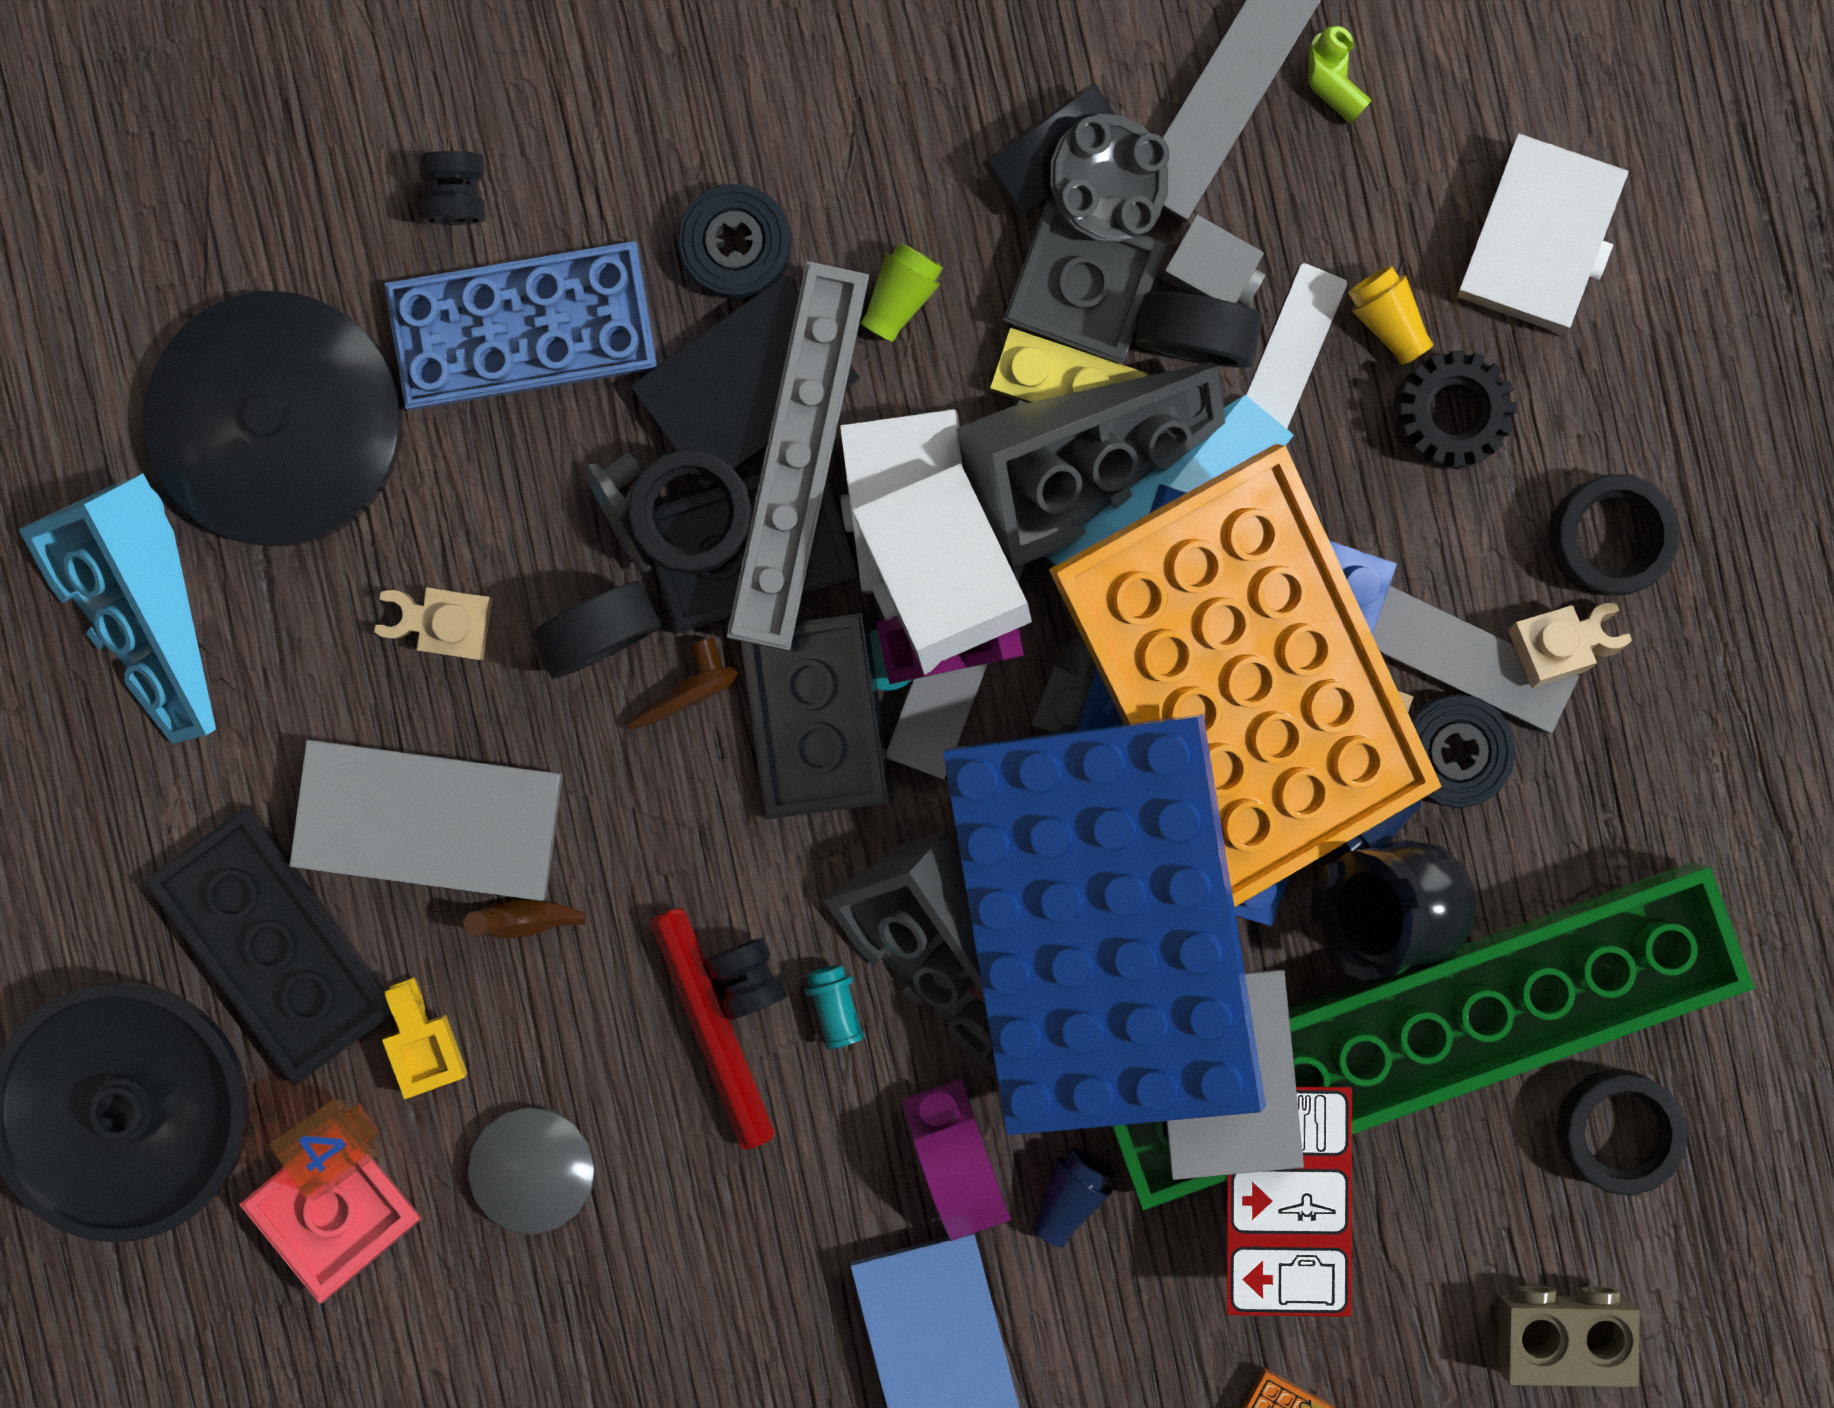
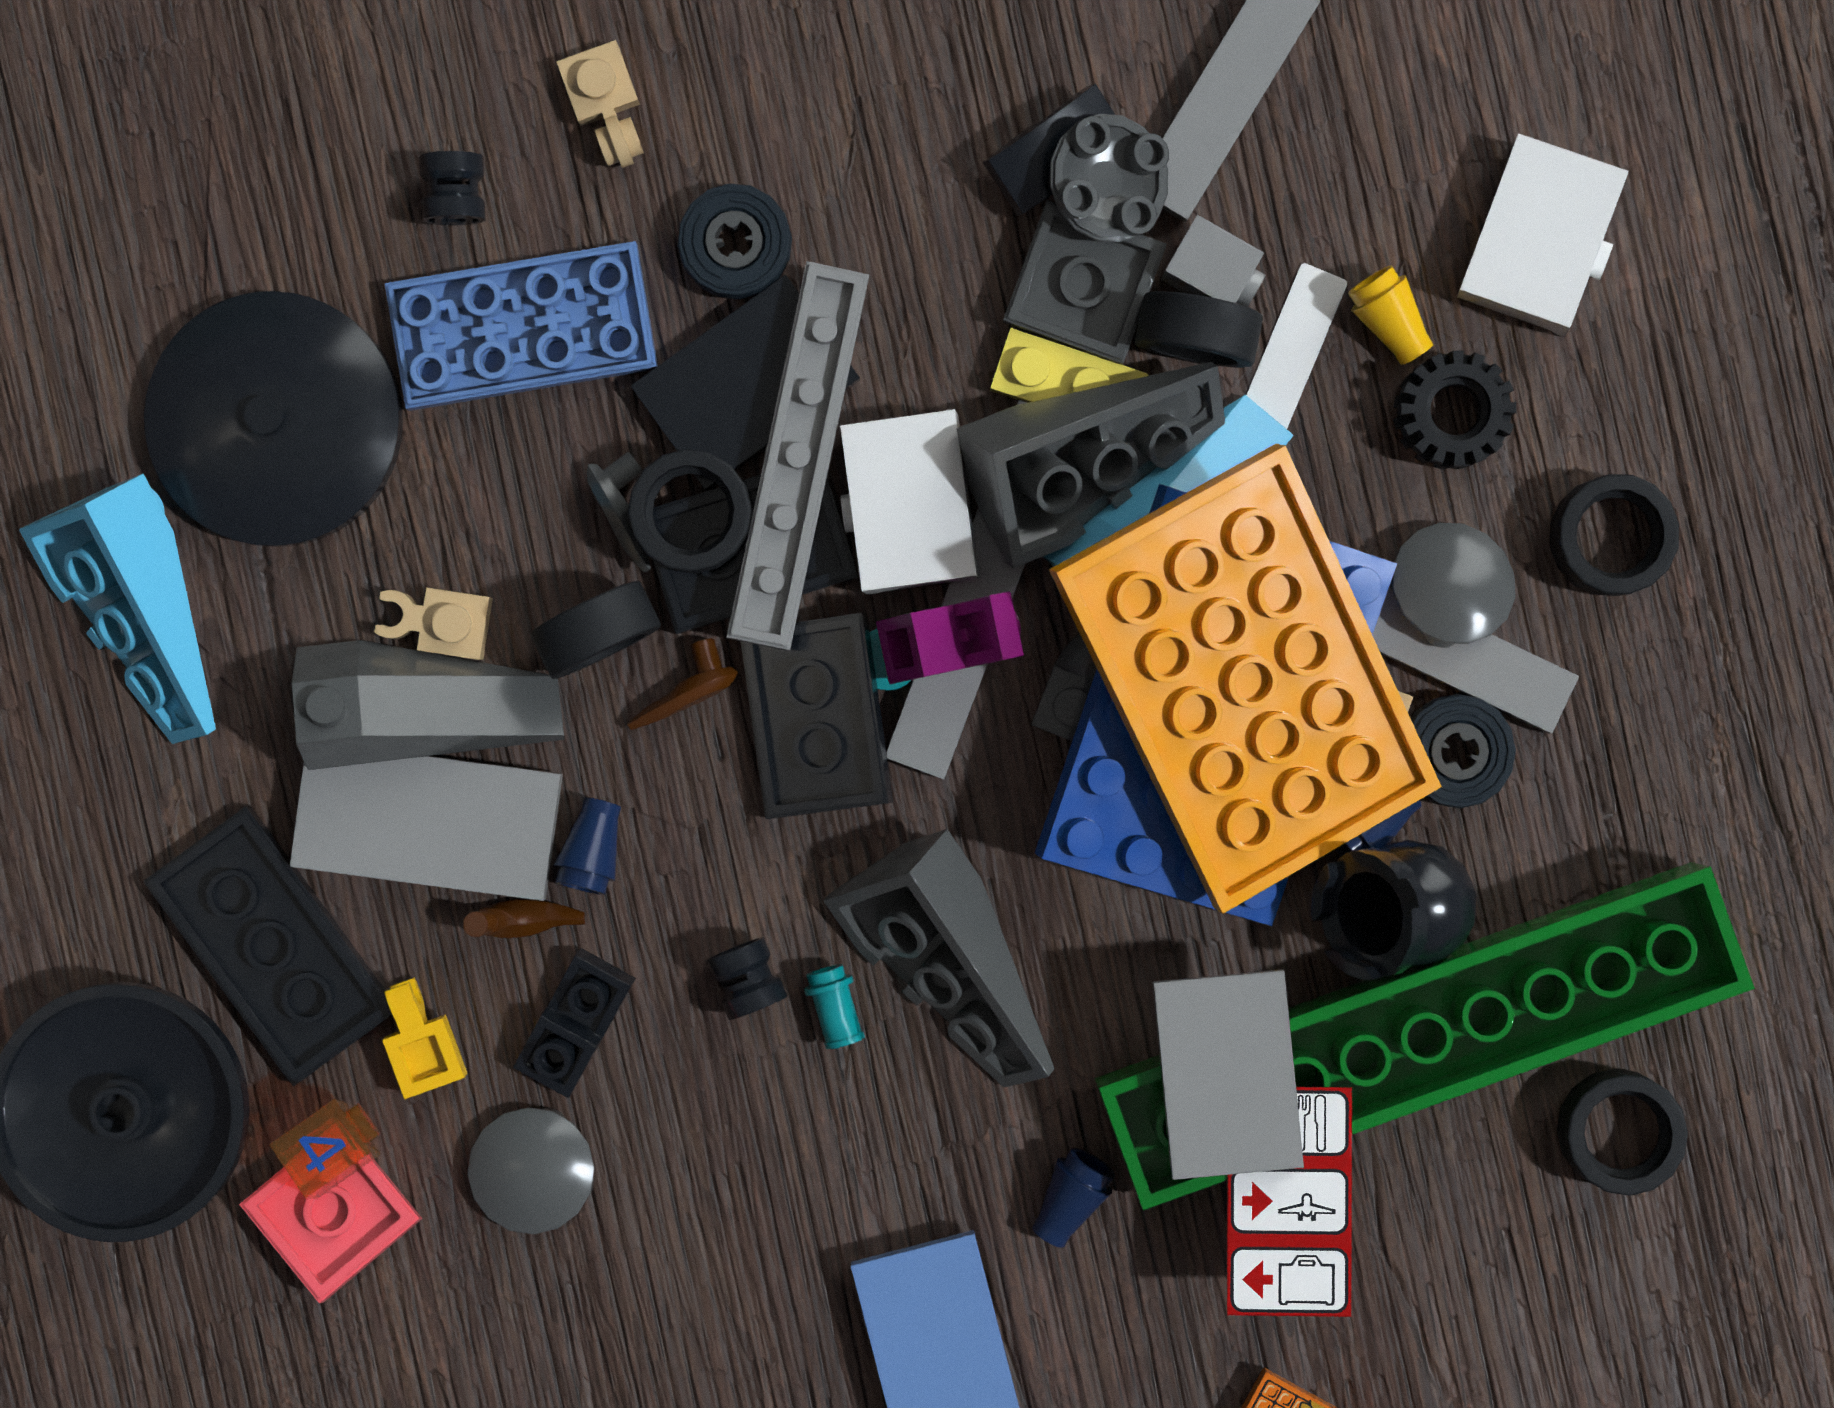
(401, 703): none -> dark grey wedge
(574, 1023): none -> black slope
(590, 849): none -> dark blue cone
(599, 90): none -> tan plate
(712, 1028): red axle -> none
(900, 290): lime cone -> none
(940, 567): white container -> none
(955, 1160): magenta brick -> none
(1105, 927): blue plate -> none
(1329, 73): lime arm -> none
(1453, 584): none -> dark grey dish
(1561, 645): tan plate -> none
(1564, 1355): dark tan brick -> none

